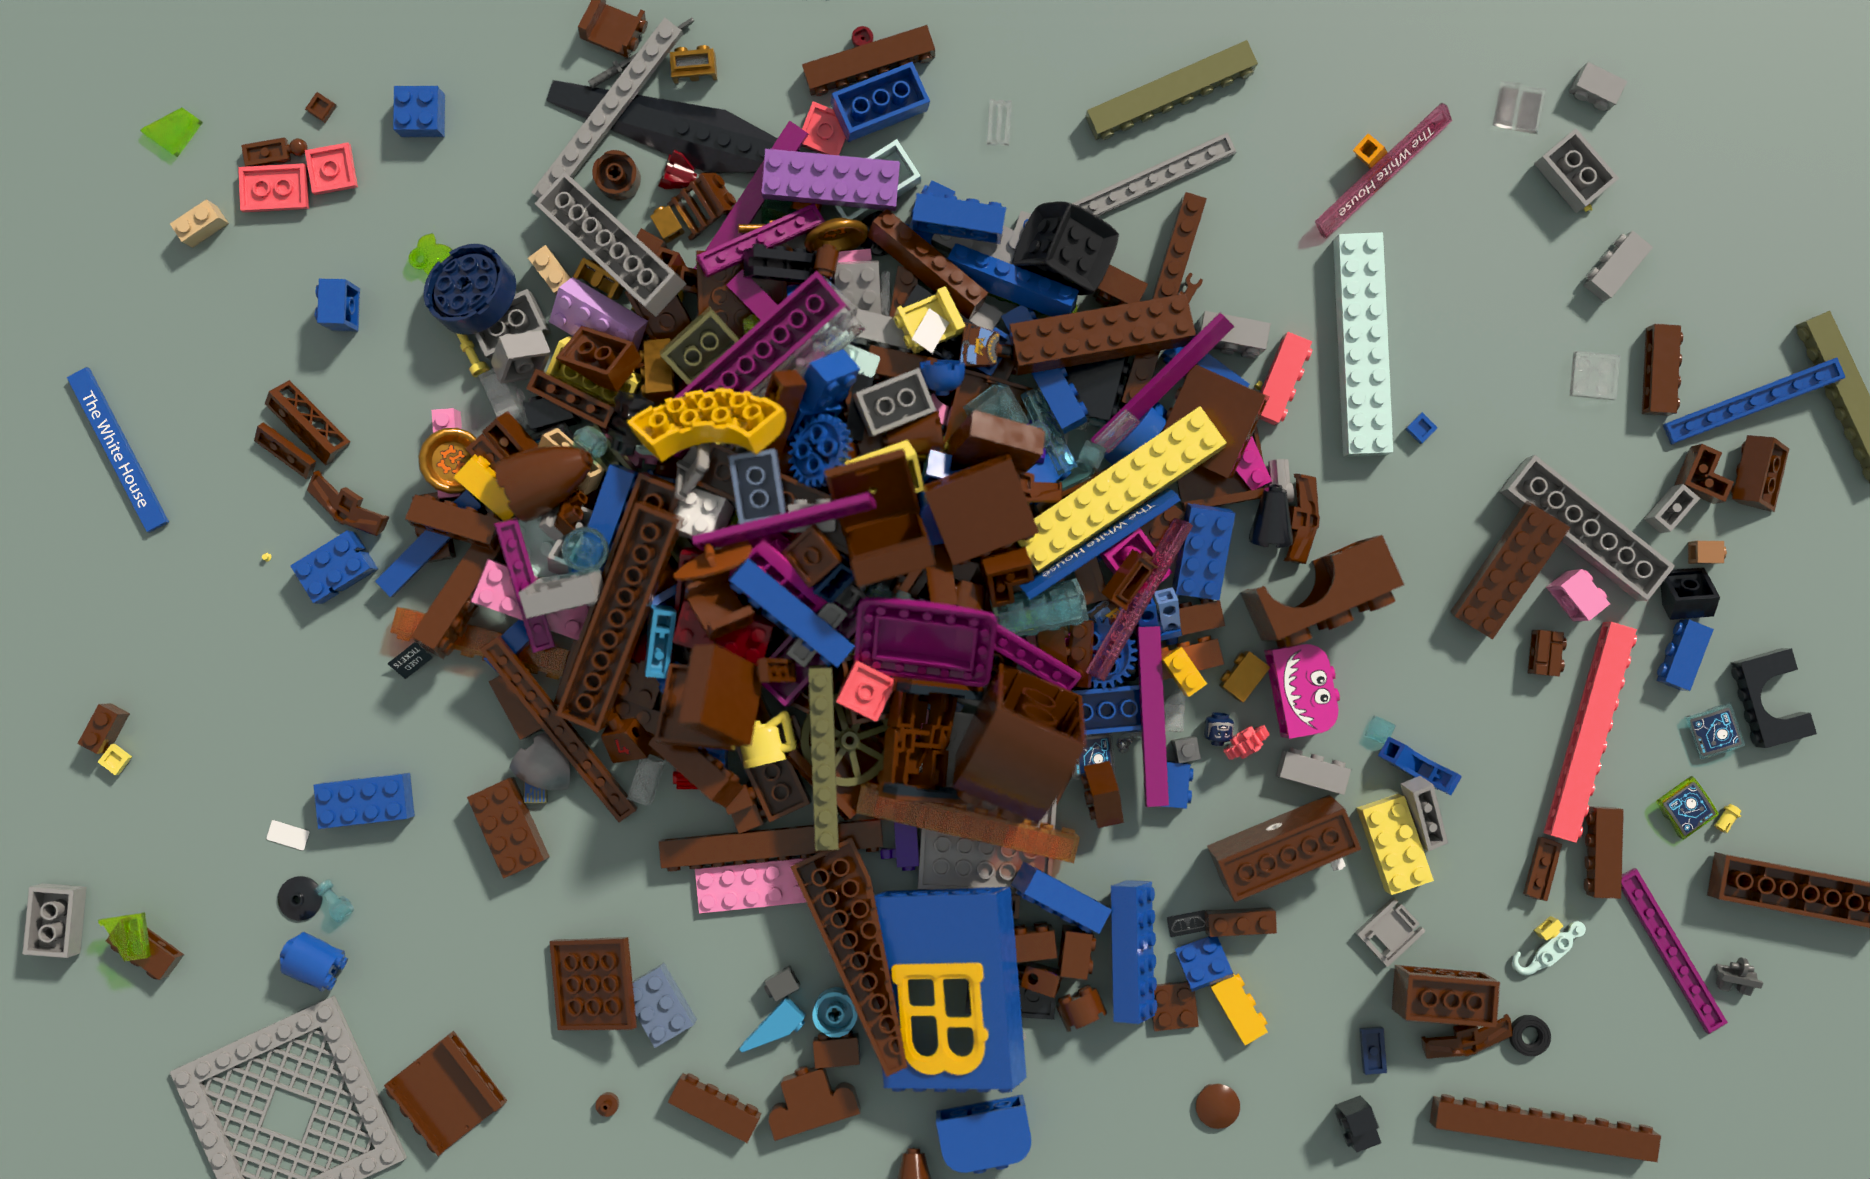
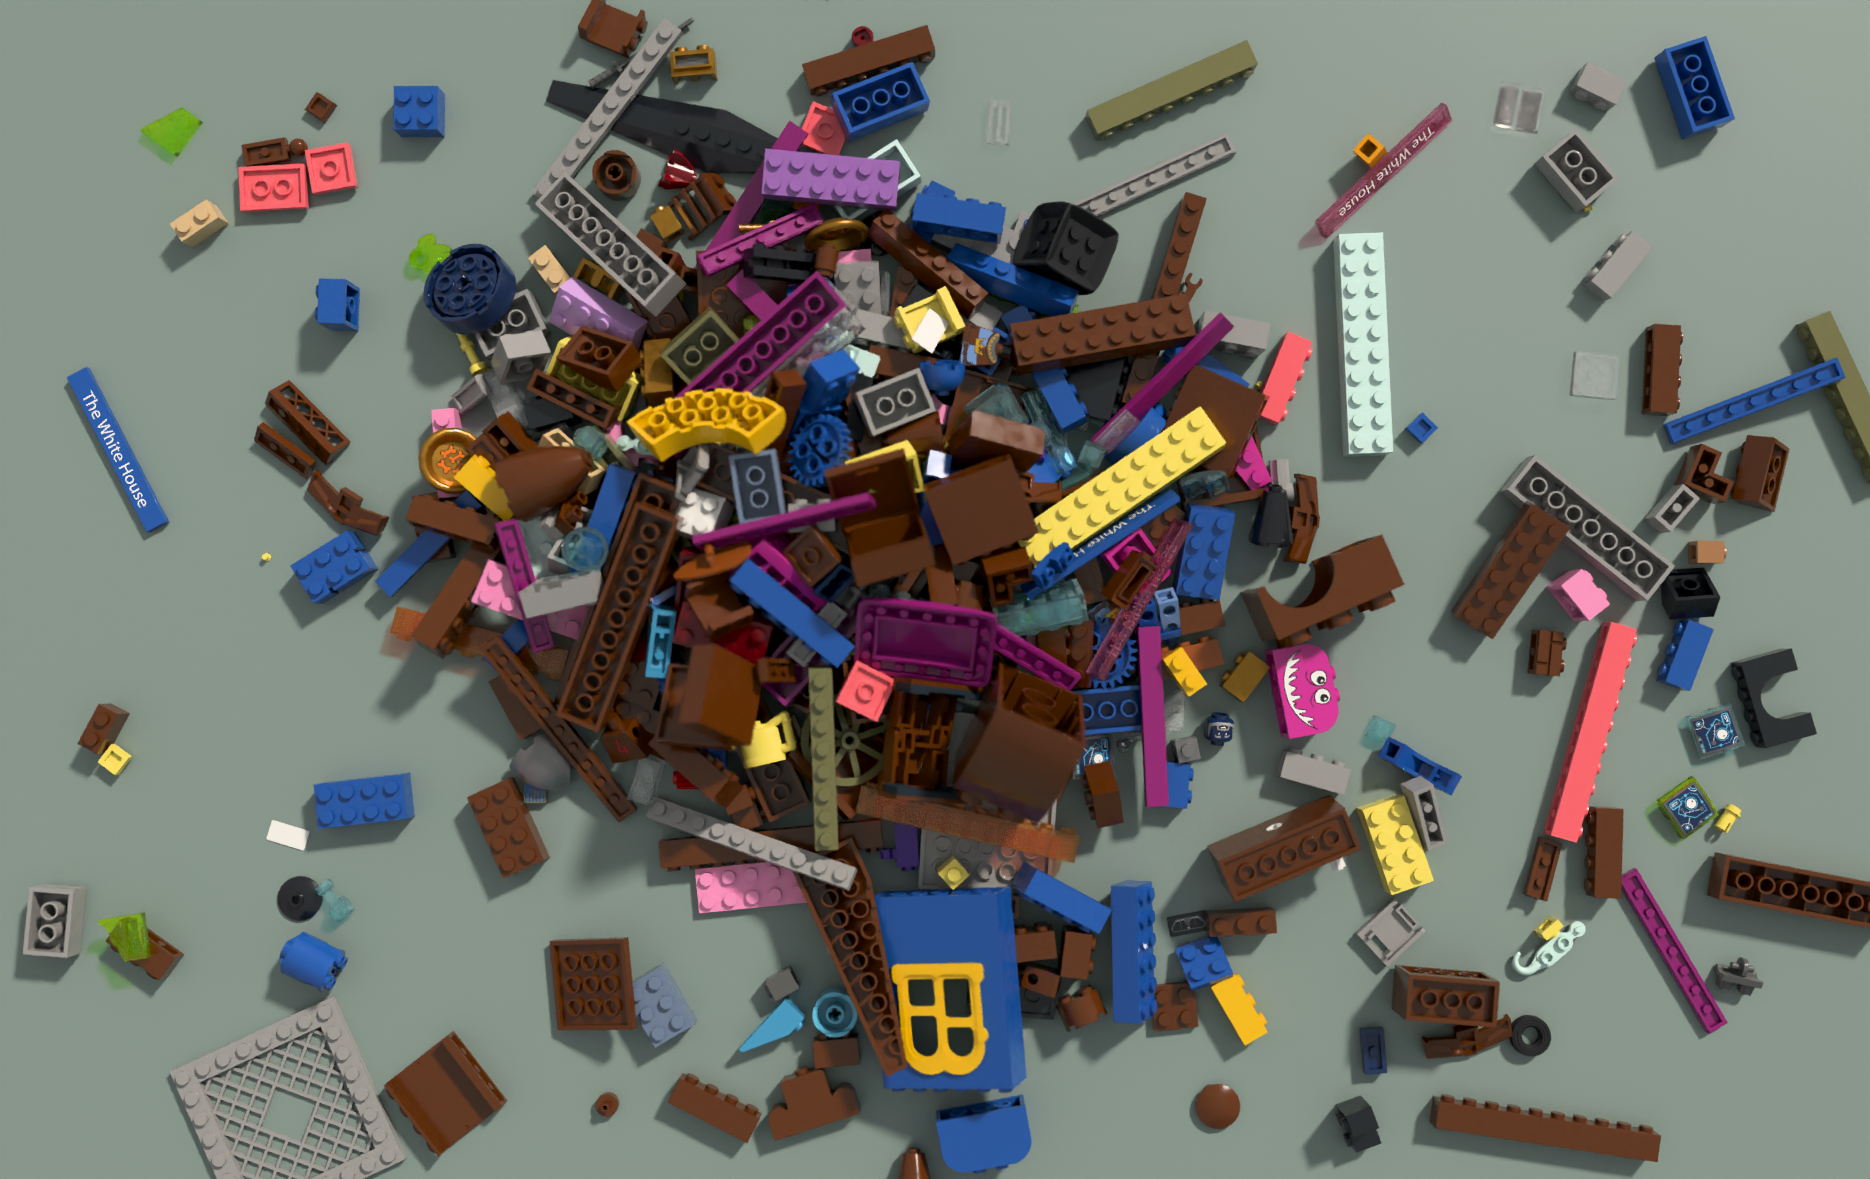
(410, 660): black sticker -> none
(471, 394): none -> light grey tile
(626, 406): black hips -> none
(752, 843): none -> light grey plate
(953, 872): none -> light yellow brick
(1055, 561): none -> blue slope
(1119, 288): reddish brown brick -> none
(1212, 481): none -> clear light blue slope
(1246, 742): coral gear -> none
(1694, 87): none -> blue brick

